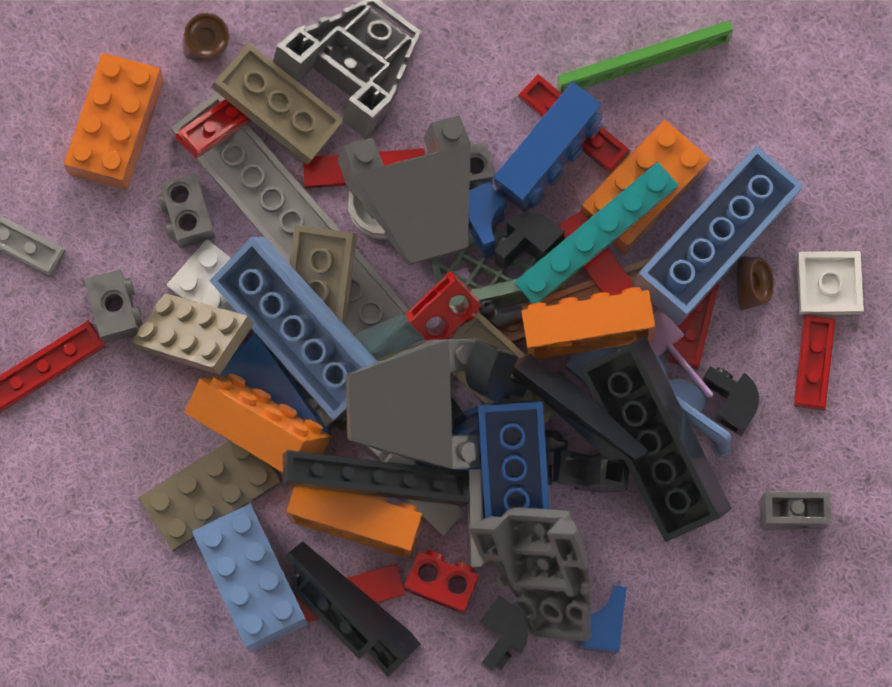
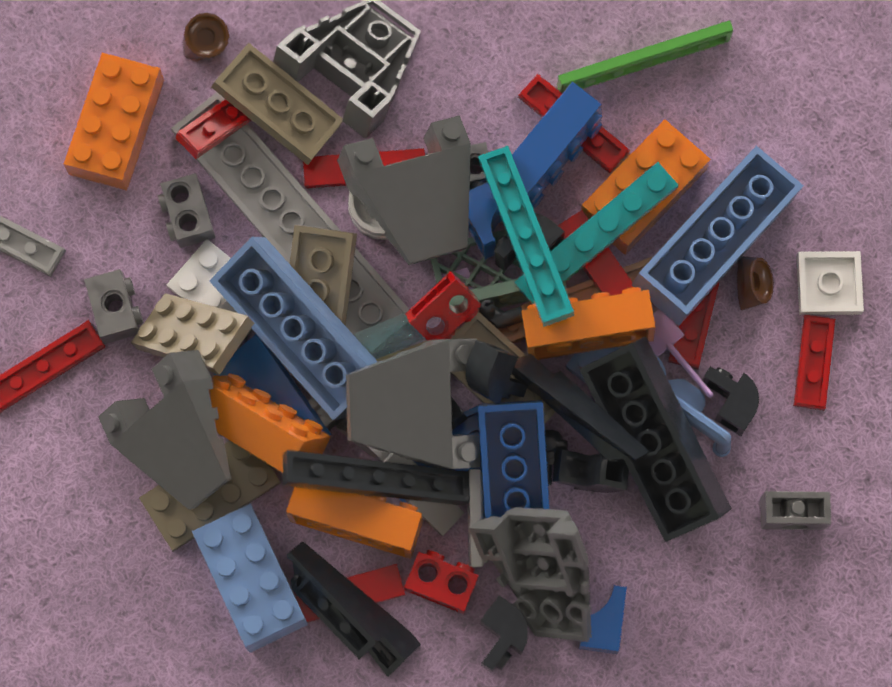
(176, 437): none -> dark grey wedge
(526, 236): none -> teal plate

